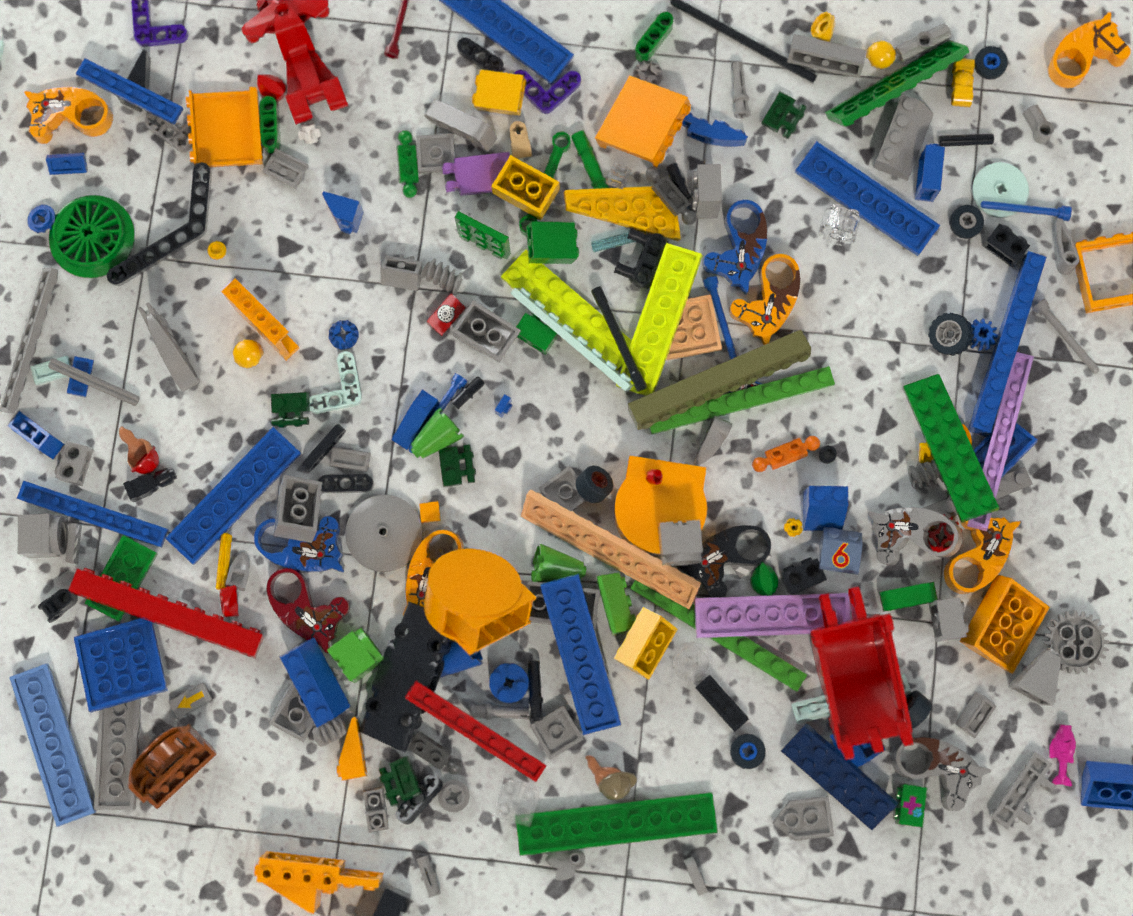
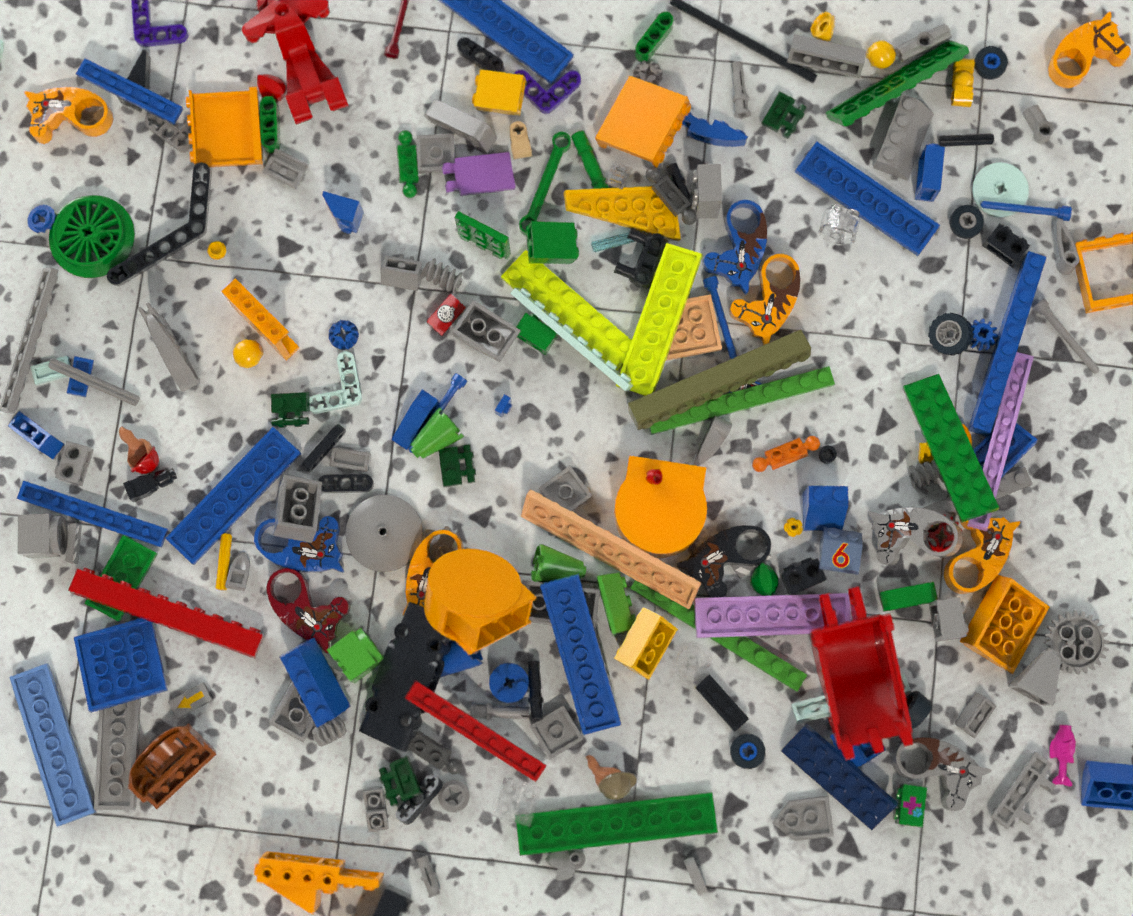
(55, 607): black piece -> none
(66, 163): blue plate -> none
(228, 601): red piece -> none
(309, 132): white gear -> none
(352, 758): light orange slope -> none
(430, 512): light orange tile -> none
(467, 392): black axle -> none
(525, 187): yellow brick -> none
(594, 484): black wheel -> none
(635, 374): black piece -> none
(680, 543): light grey piece -> none

